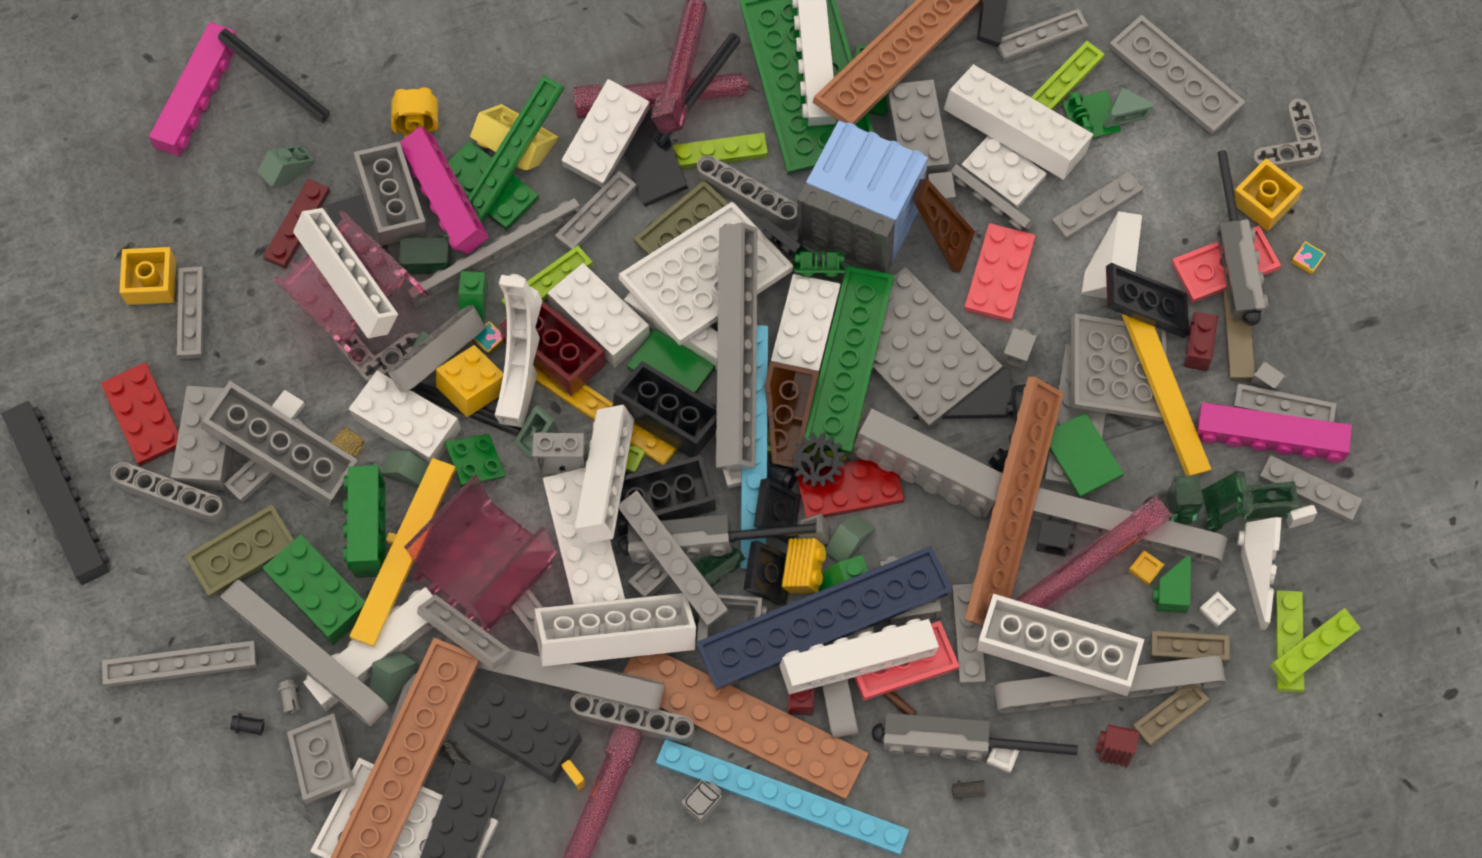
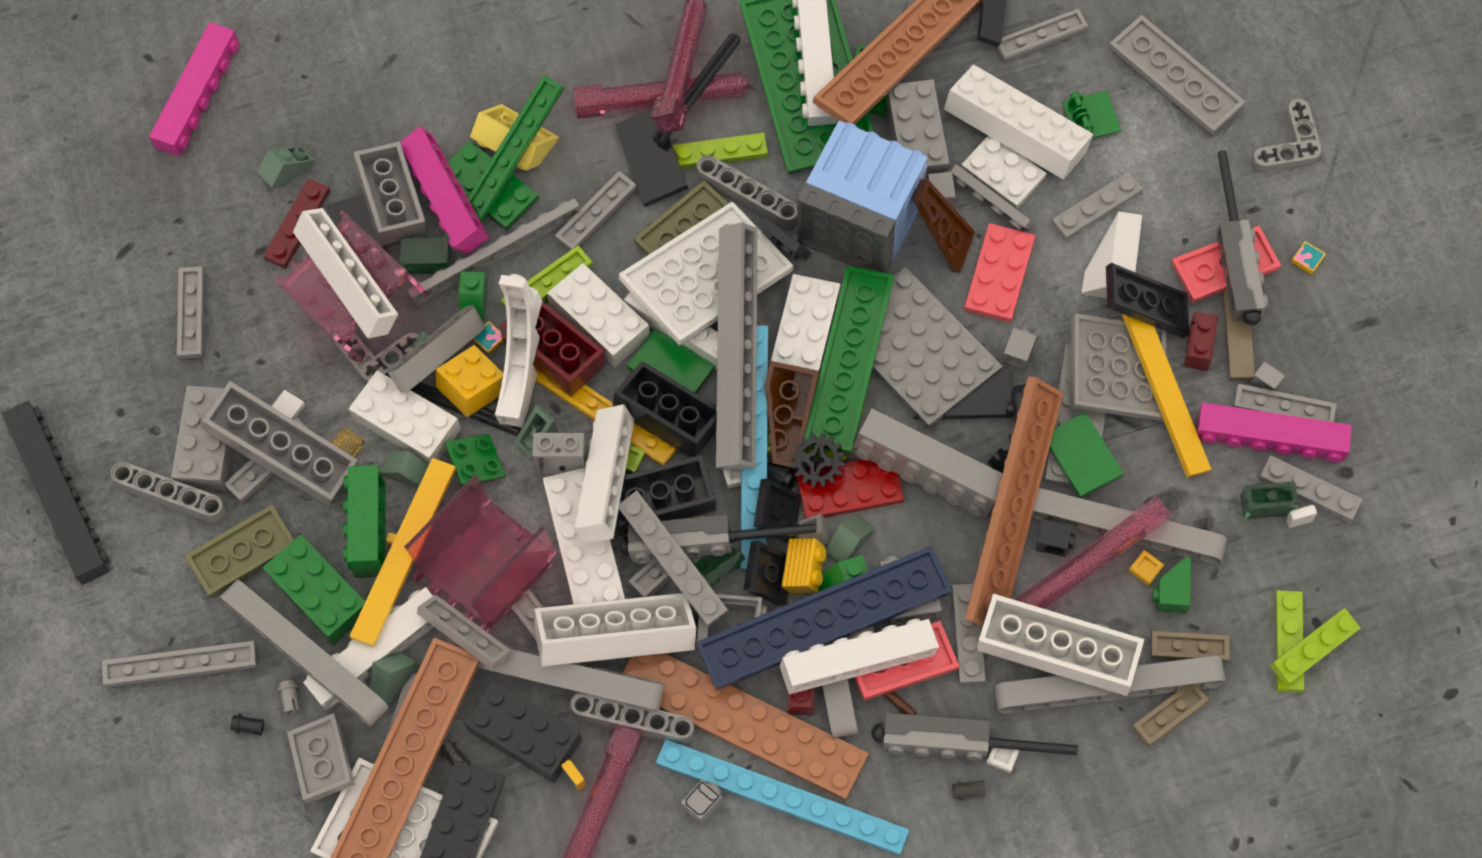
(142, 413): red plate -> none
(148, 276): yellow brick -> none
(273, 75): black axle -> none
(414, 109): yellow brick -> none
(605, 133): white brick -> none
(807, 267): green hinge -> none
(1069, 76): lime plate -> none
(1117, 745): dark red brick -> none
(1127, 108): sand green slope -> none
(1184, 499): clear green brick -> none
(1217, 609): white tile -> none
(1223, 494): clear green plate -> none
(1258, 548): white wedge -> none
(1267, 194): yellow brick -> none

